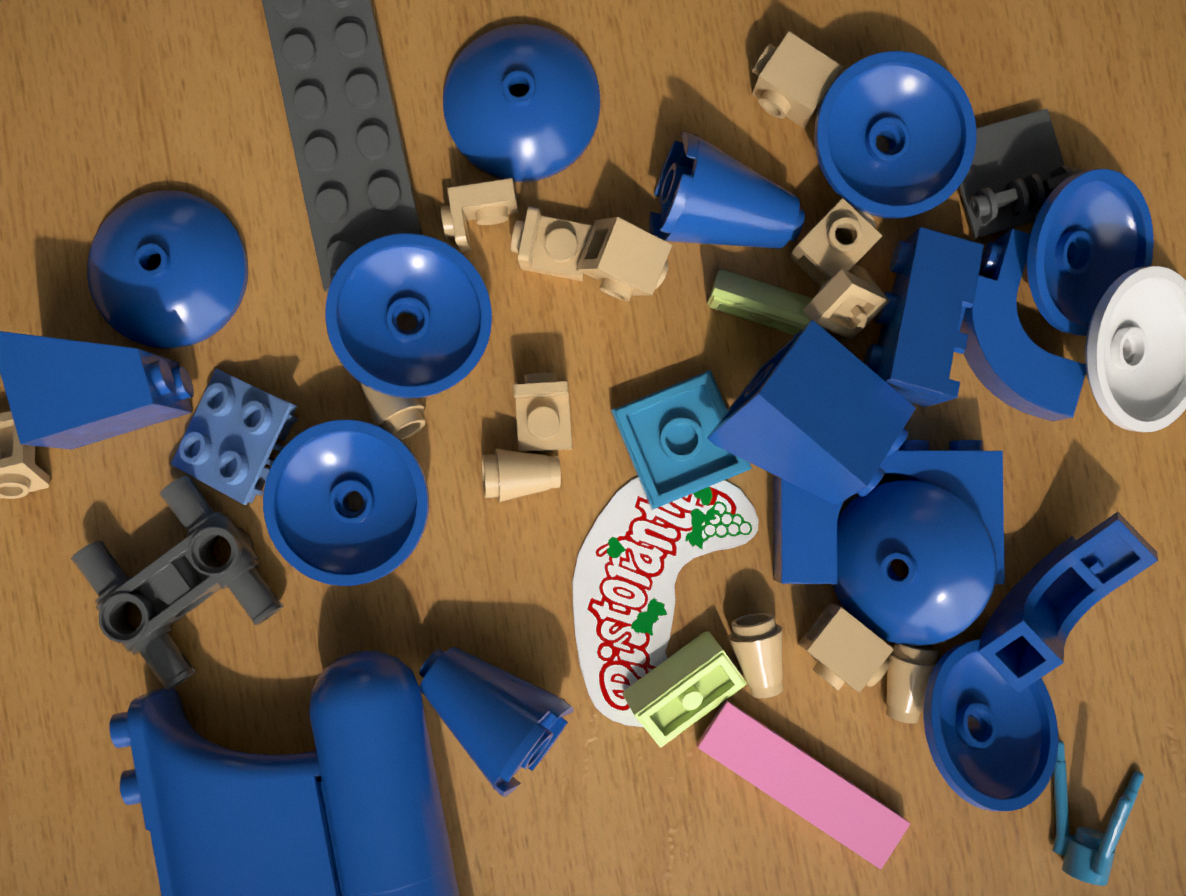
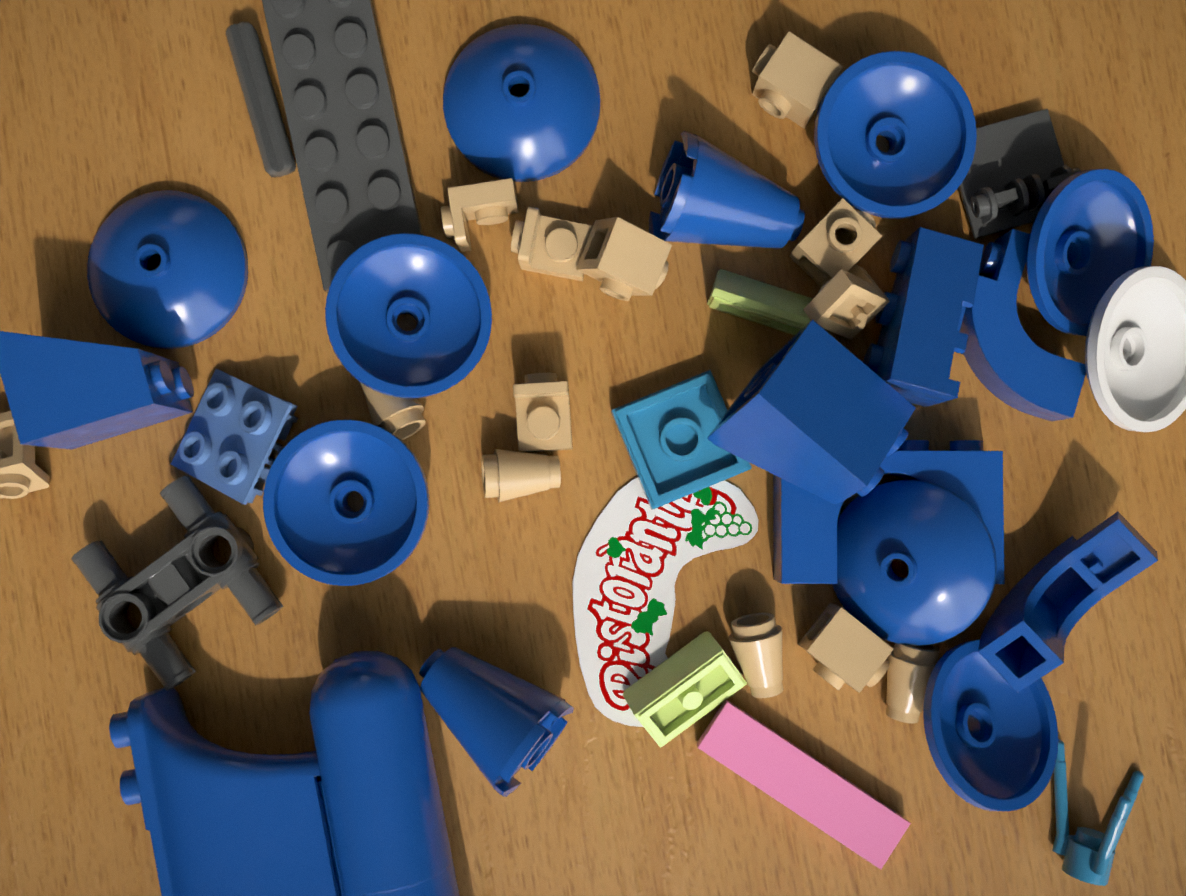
(260, 99): none -> dark grey axle

